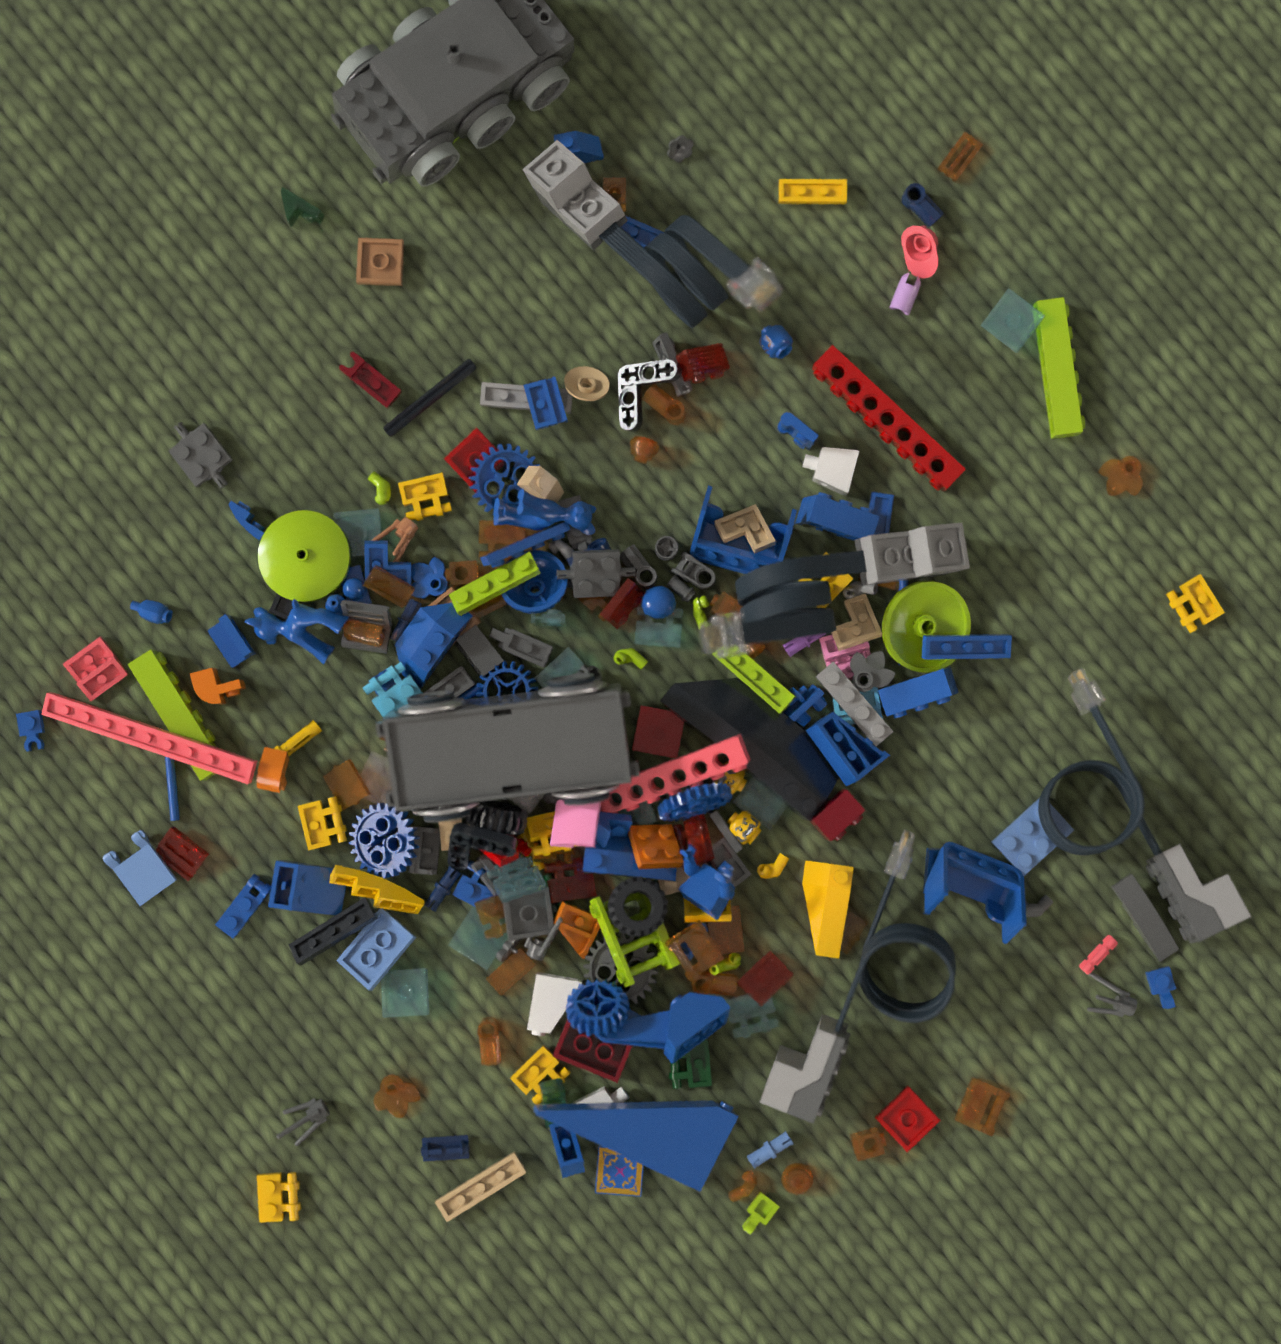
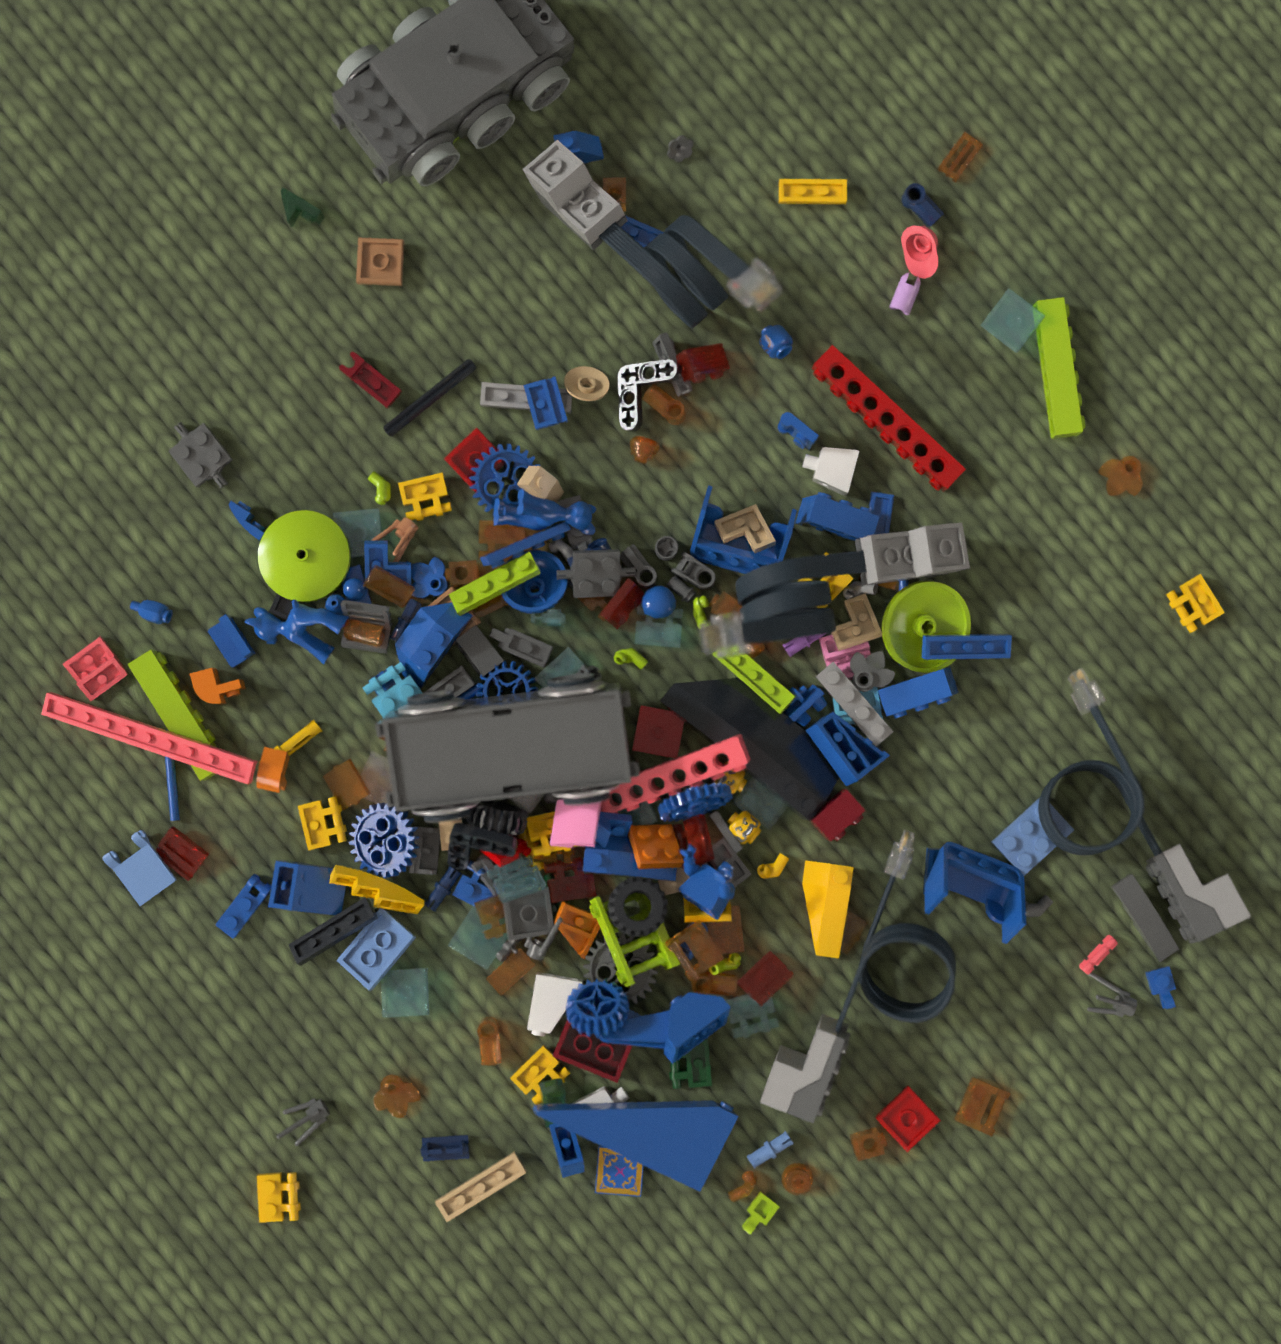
(31, 725): blue plate -> none

